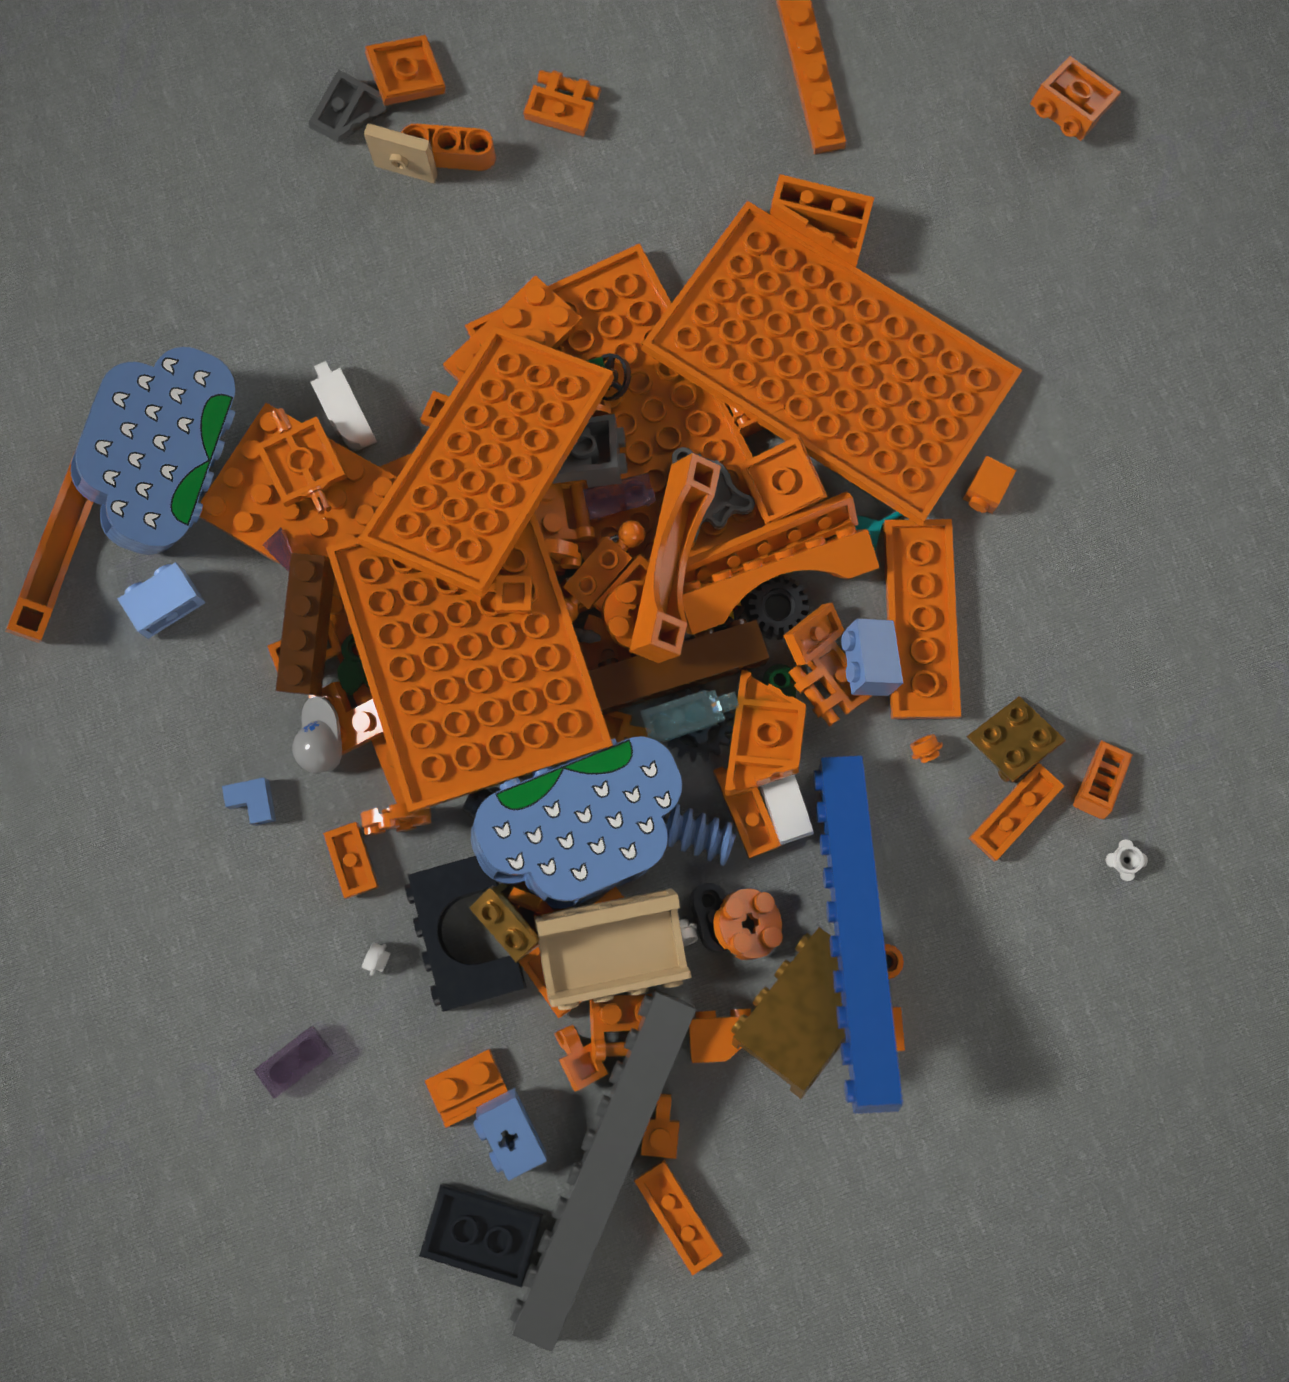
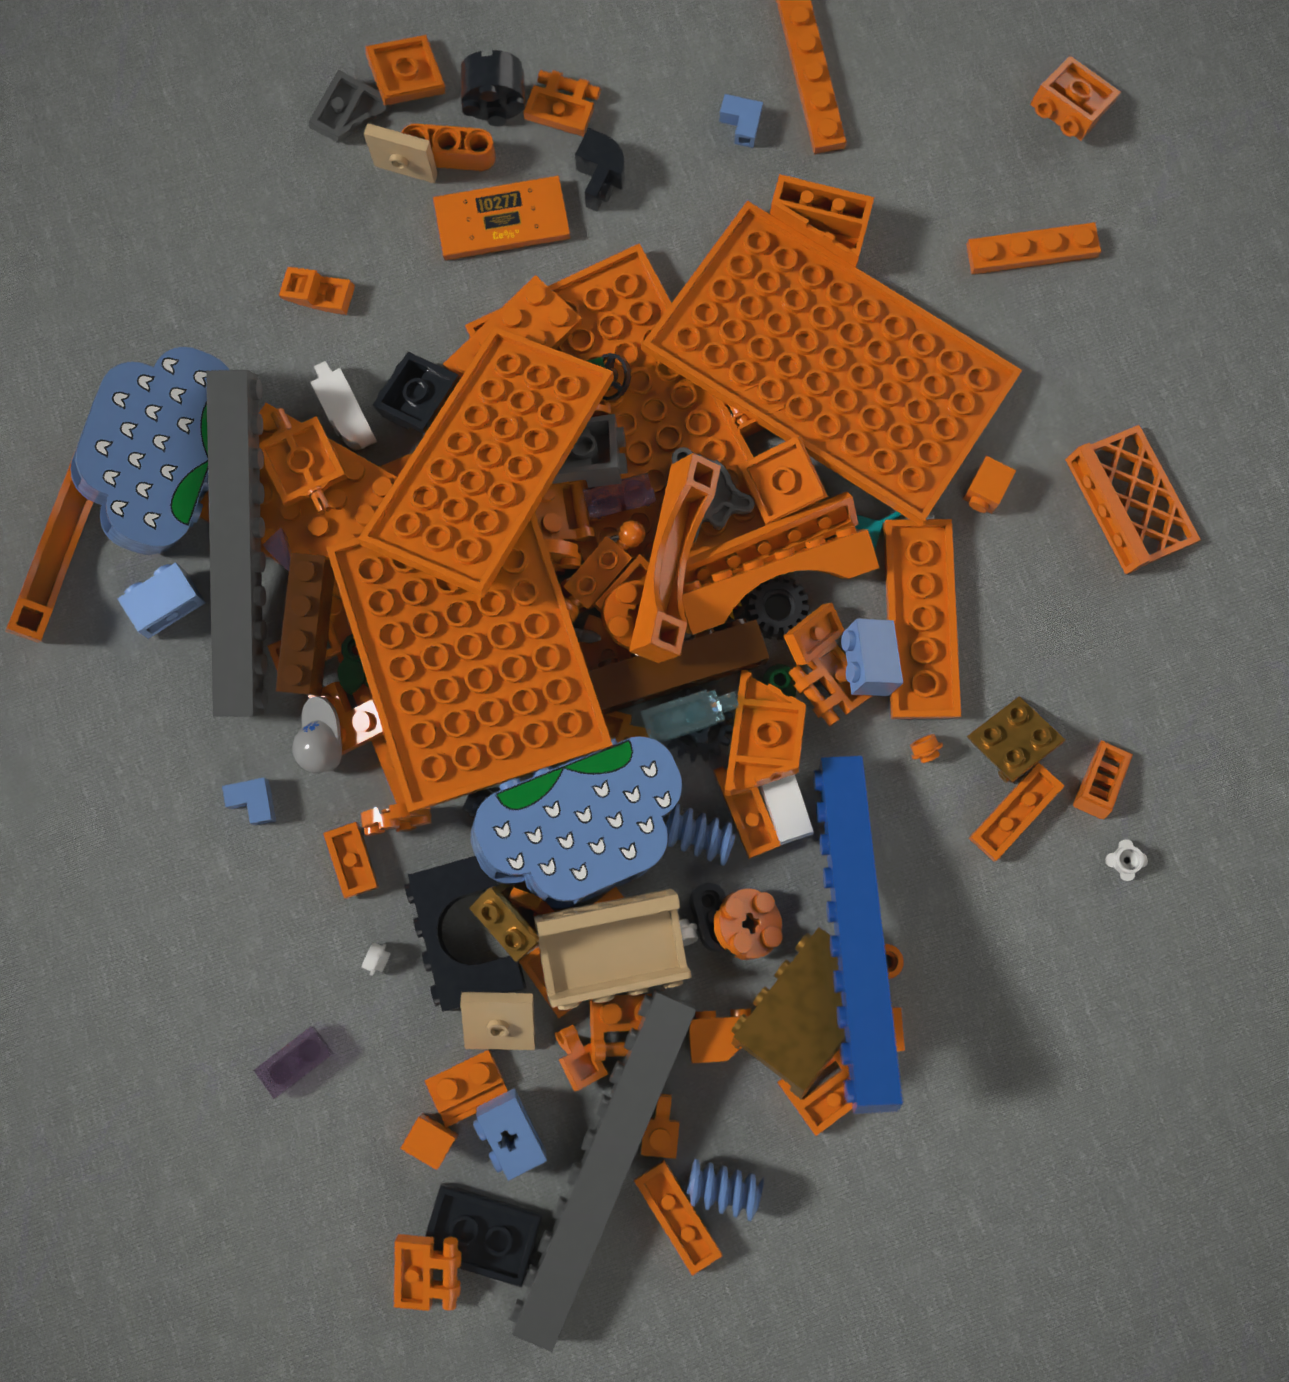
(236, 543): none -> dark grey brick
(315, 291): none -> orange slope
(414, 1272): none -> orange plate
(415, 393): none -> black plate
(429, 1141): none -> orange panel
(492, 87): none -> black brick
(498, 1021): none -> tan plate
(501, 217): none -> orange tile
(513, 594): orange plate -> none
(604, 162): none -> black brick
(724, 1189): none -> medium blue piece
(743, 114): none -> medium blue piece
(826, 1102): none -> orange plate
(1033, 248): none -> orange plate
(1107, 506): none -> orange fence

